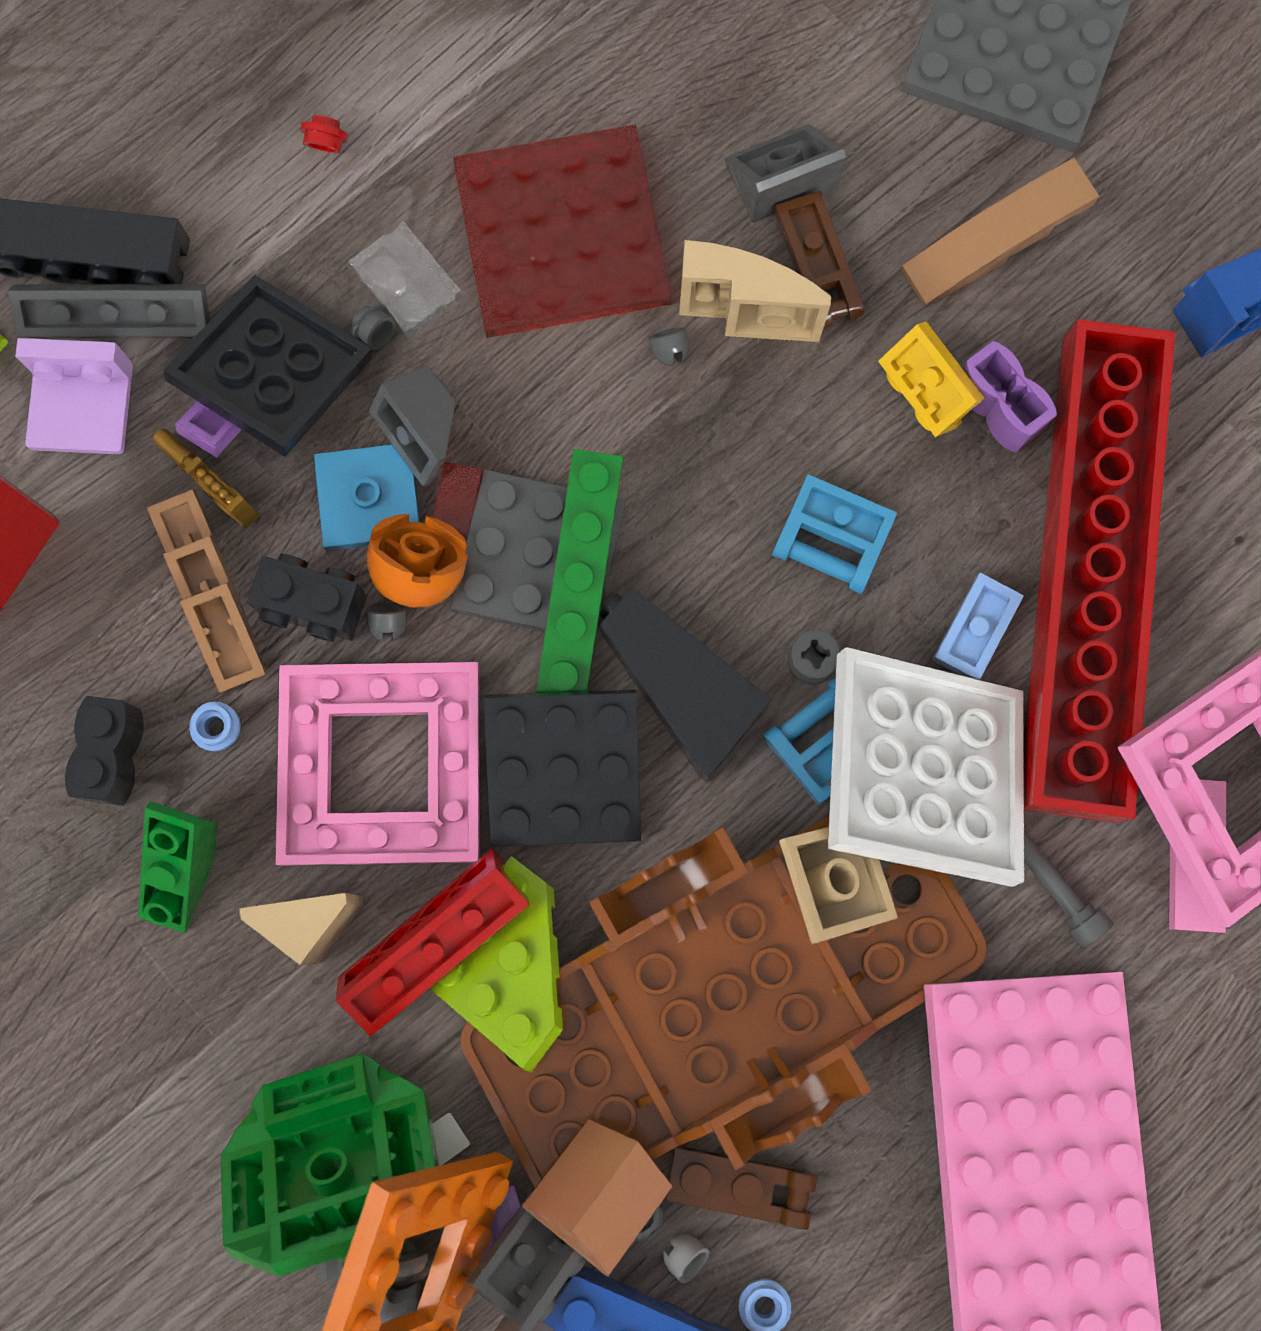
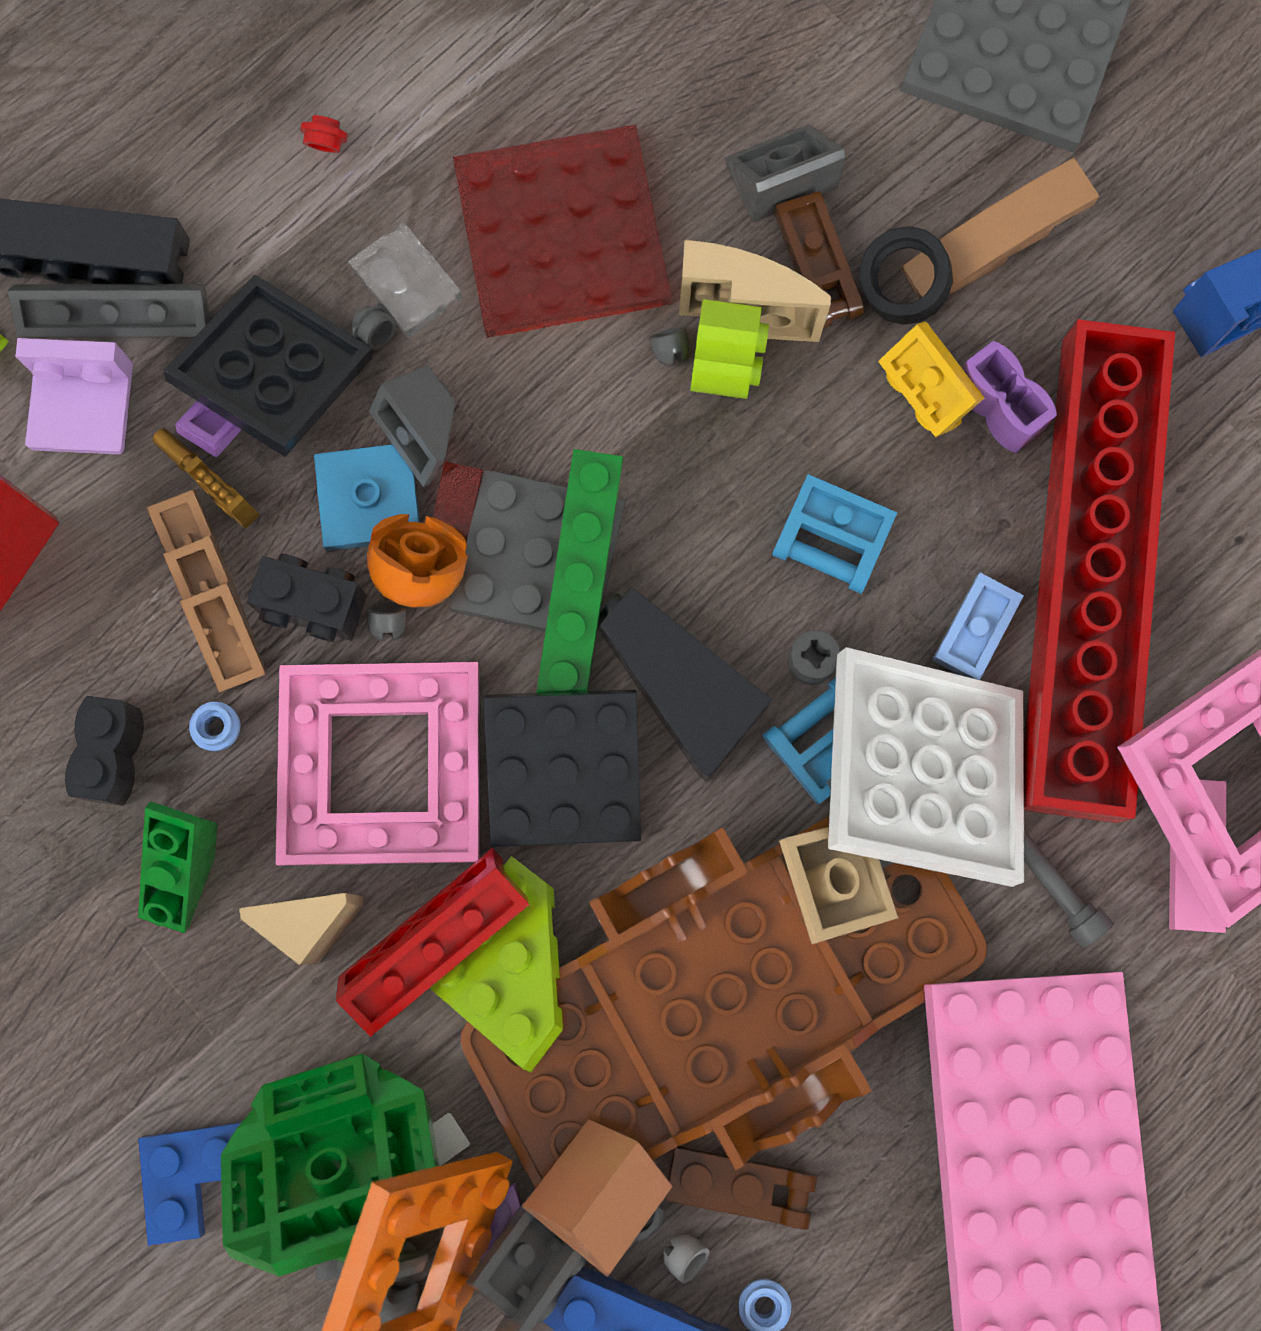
(171, 1179): none -> blue plate
(727, 348): none -> lime brick
(887, 244): none -> black tyre

